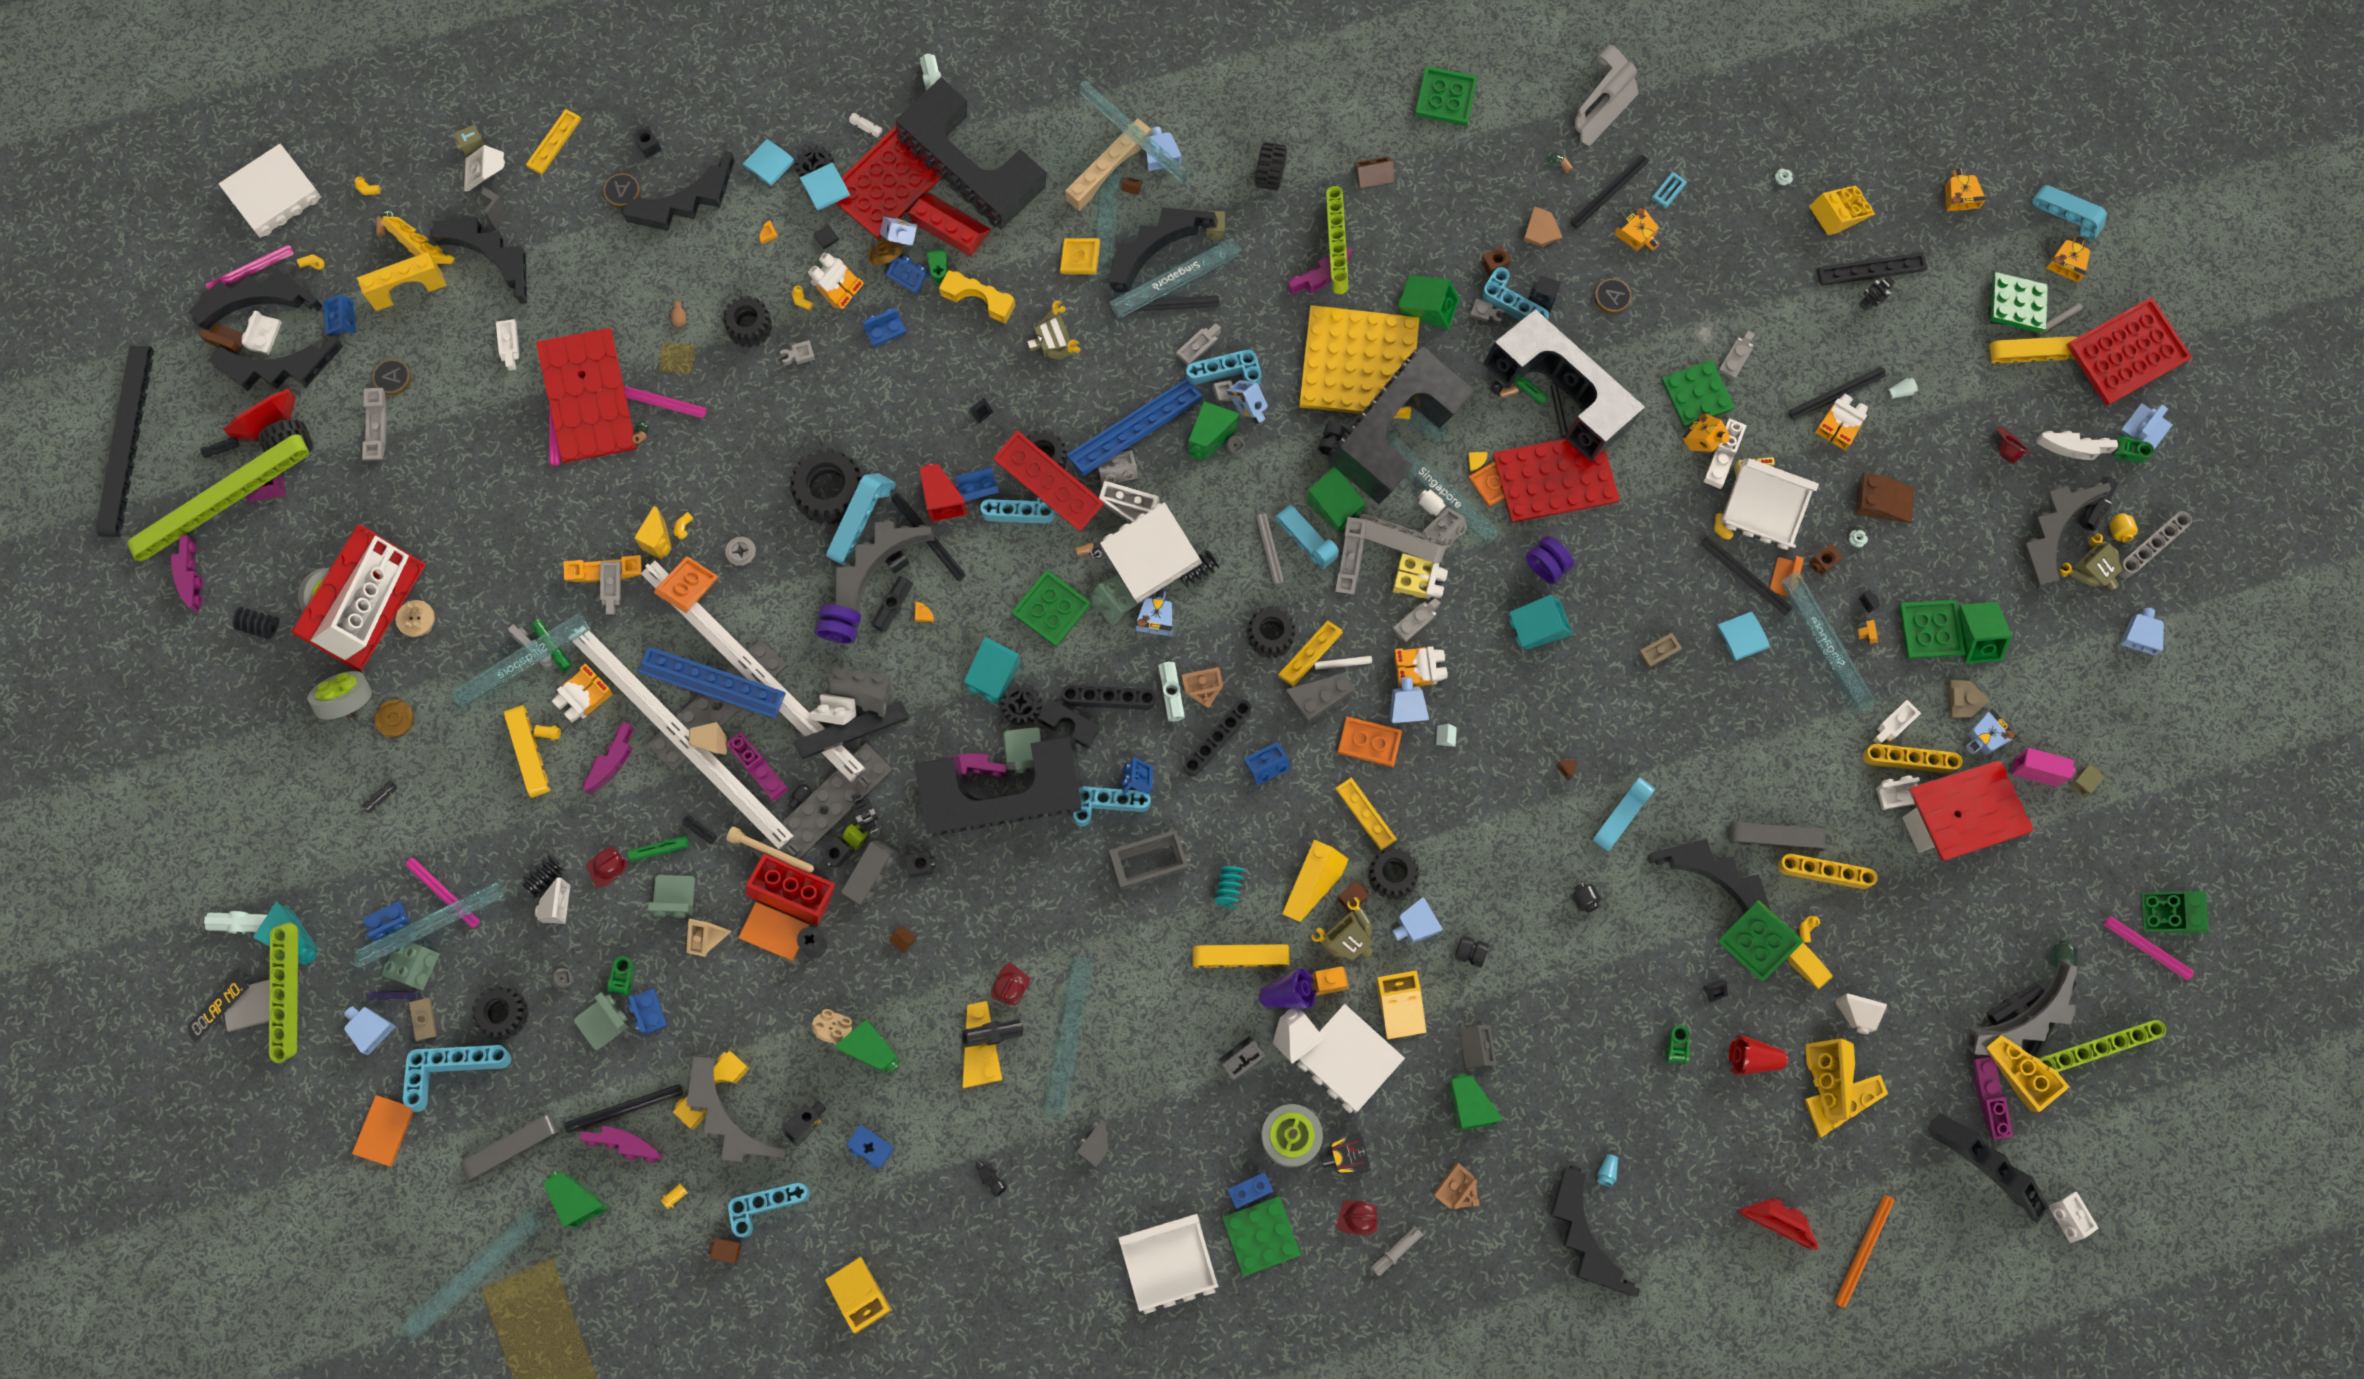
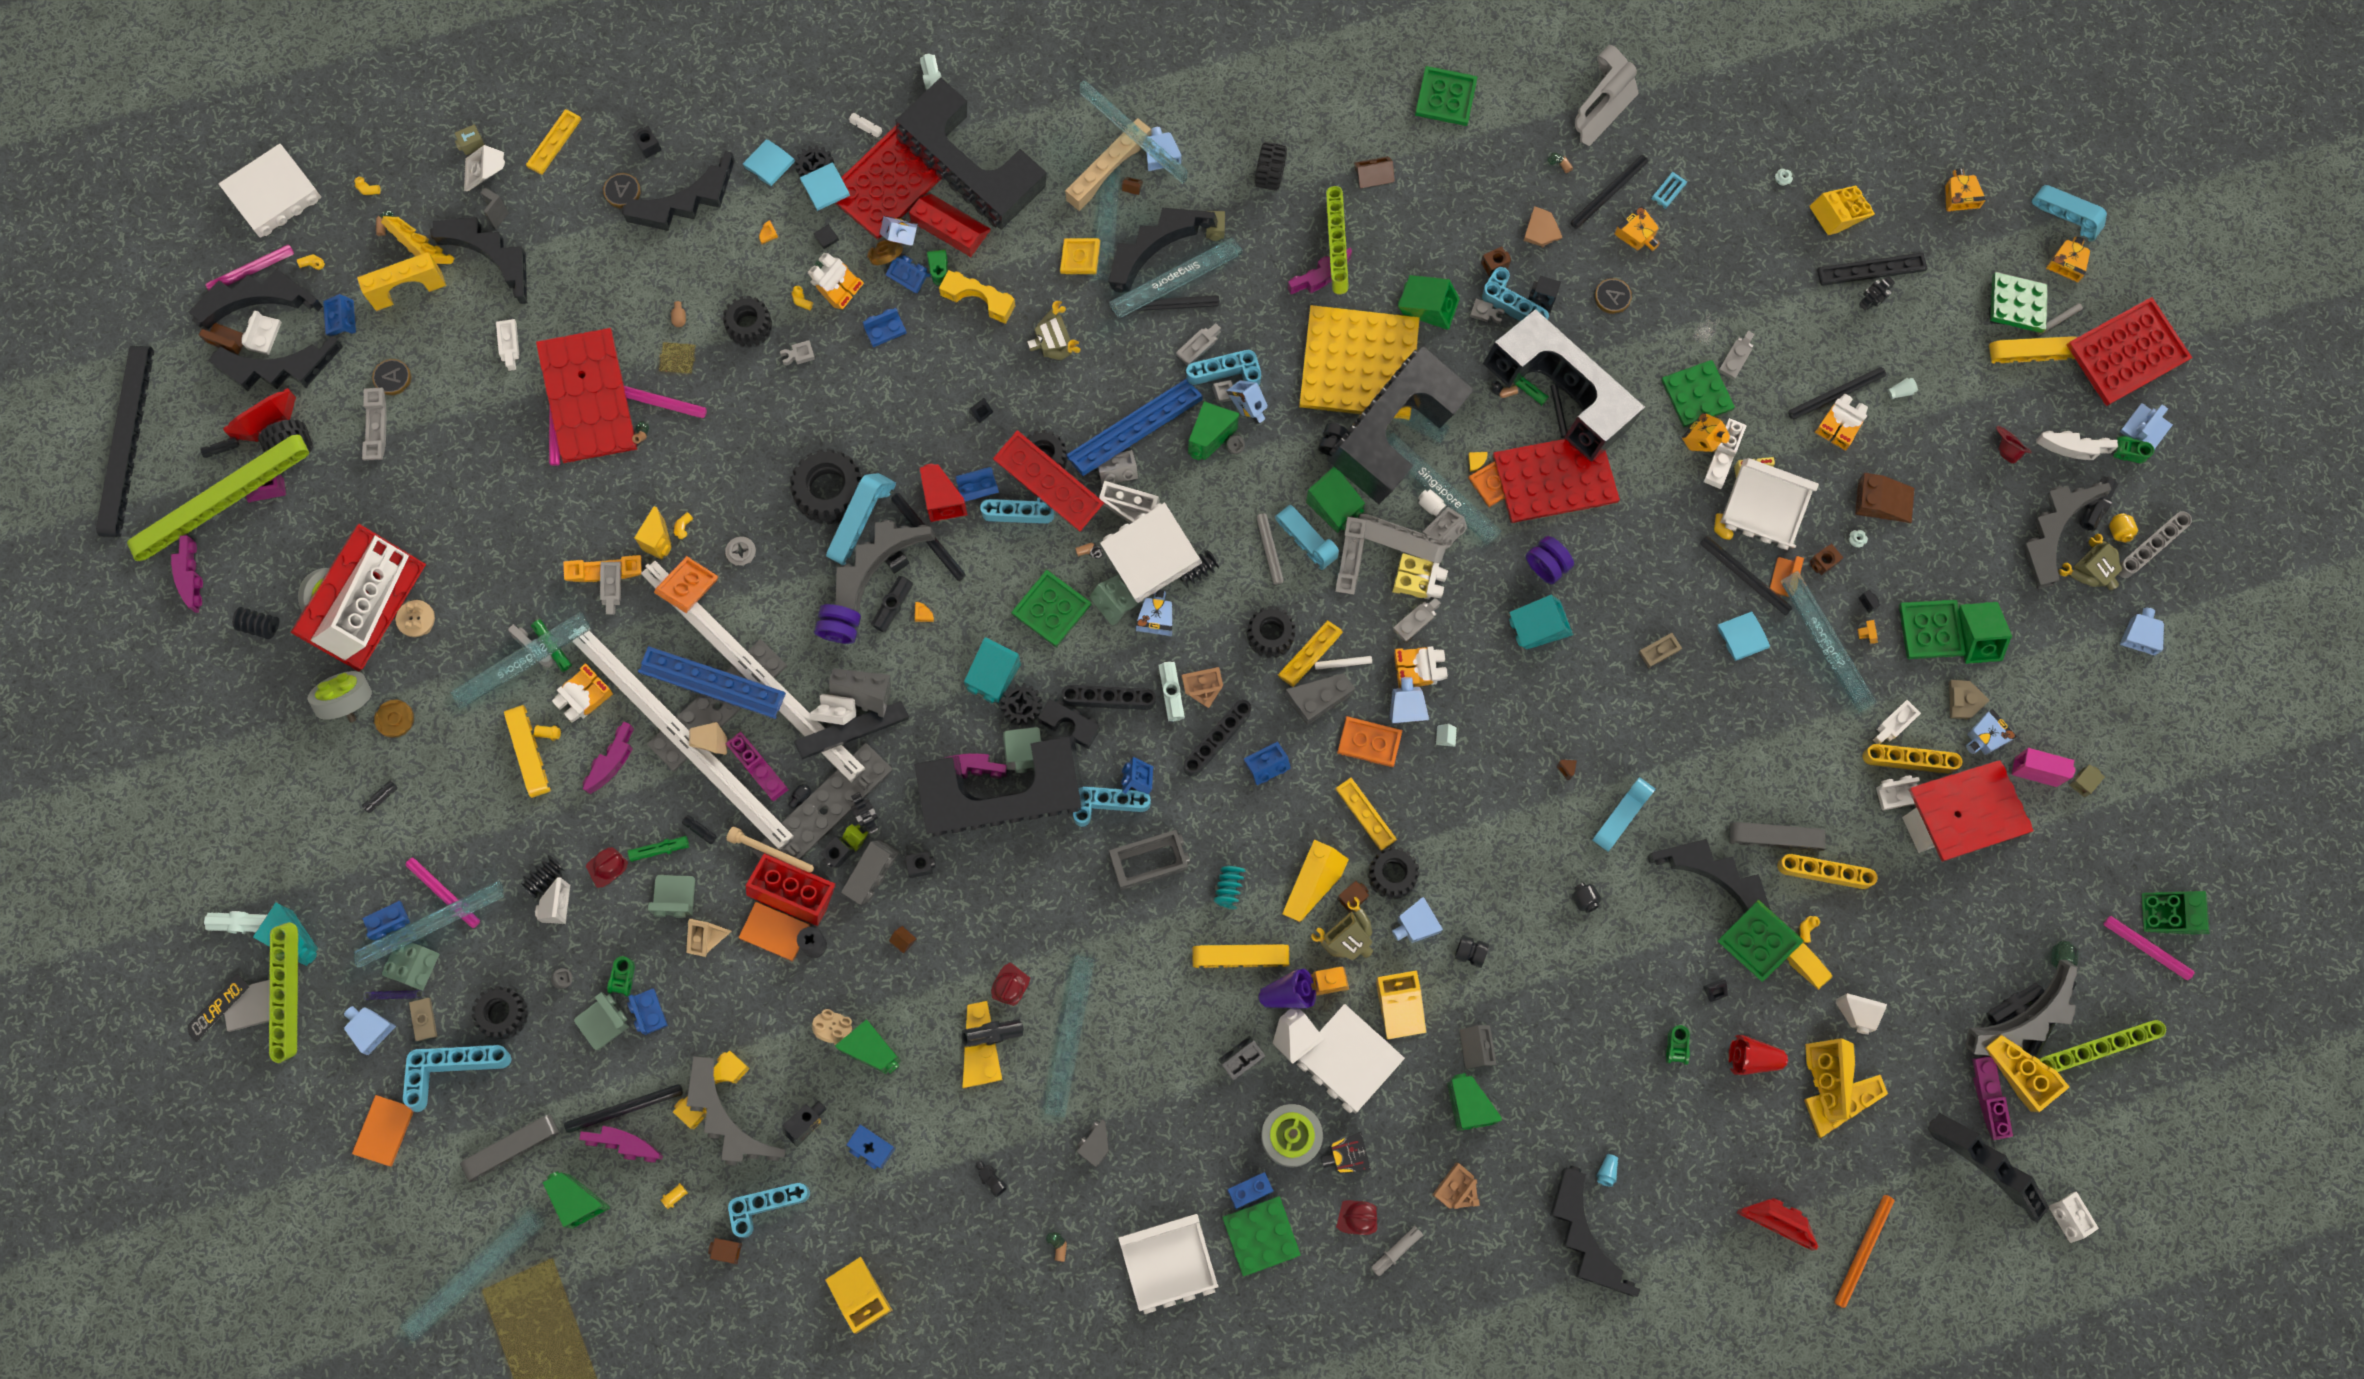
(1059, 1244): none -> arm

